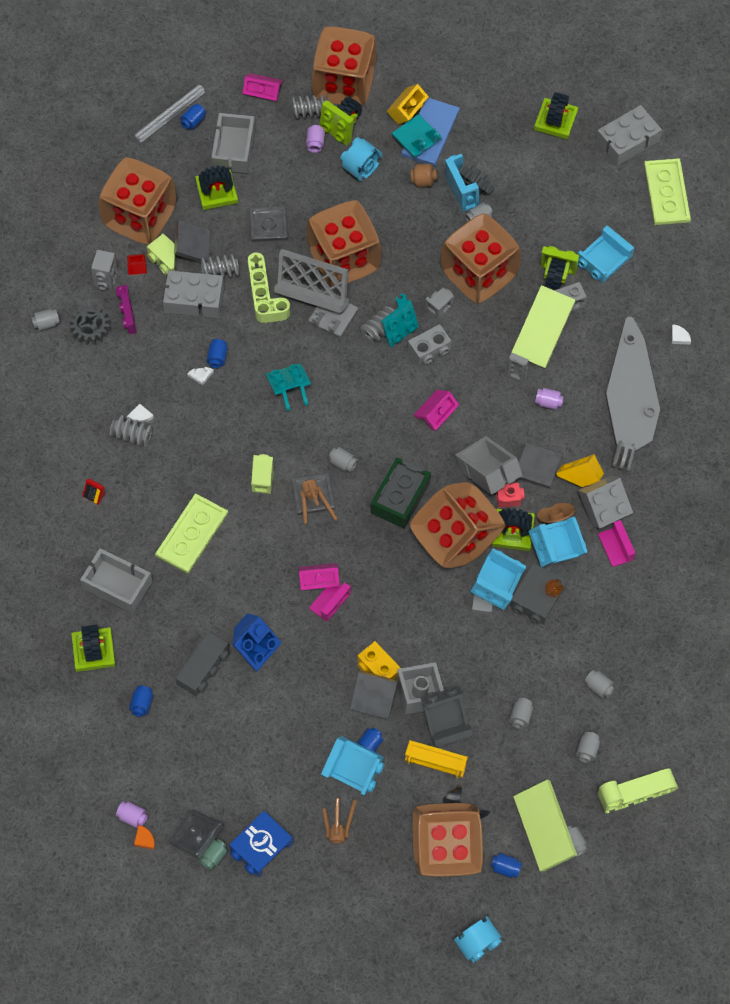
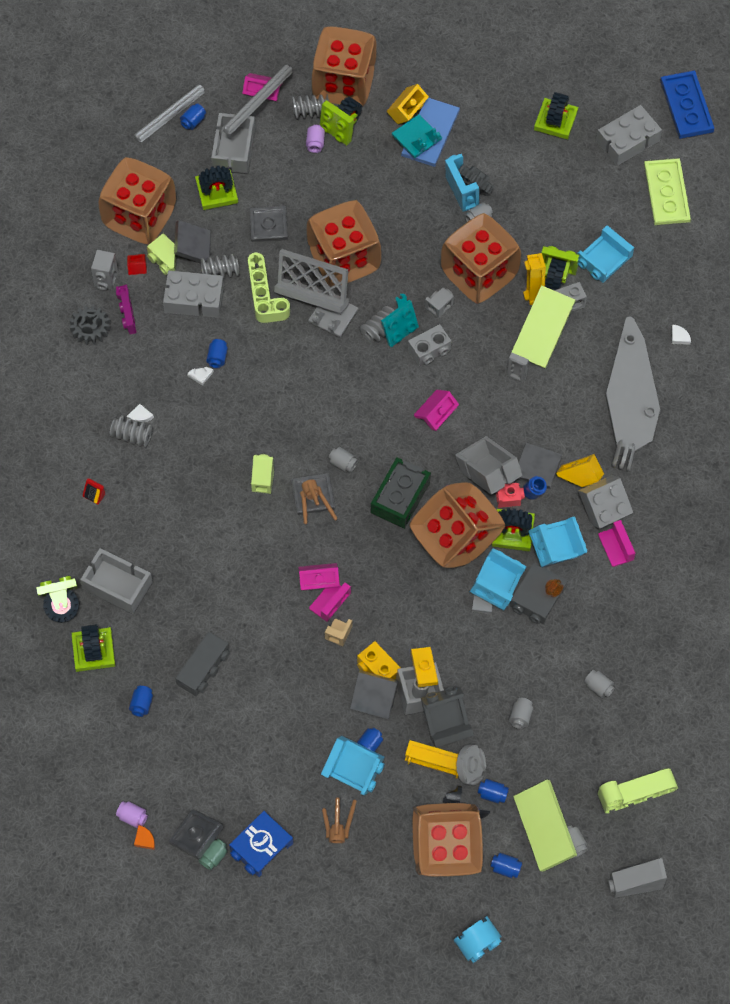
(45, 319): light grey brick -> none
(60, 601): none -> plate
(191, 533): yellowish green tile -> none
(254, 640): blue slope -> none
(257, 99): none -> light grey axle
(287, 379): teal plate -> none
(338, 631): none -> tan panel
(361, 159): medium azure brick -> none
(424, 175): medium nougat head -> none
(424, 667): none -> yellow plate
(471, 764): none -> light grey tile
(493, 791): none -> blue brick
(534, 487): none -> blue brick
(535, 276): none -> yellow container
(549, 398): lavender brick -> none
(557, 513): medium nougat dish -> none
(588, 747): light grey brick -> none
(638, 879): none -> light grey slope
(687, 104): none -> blue plate

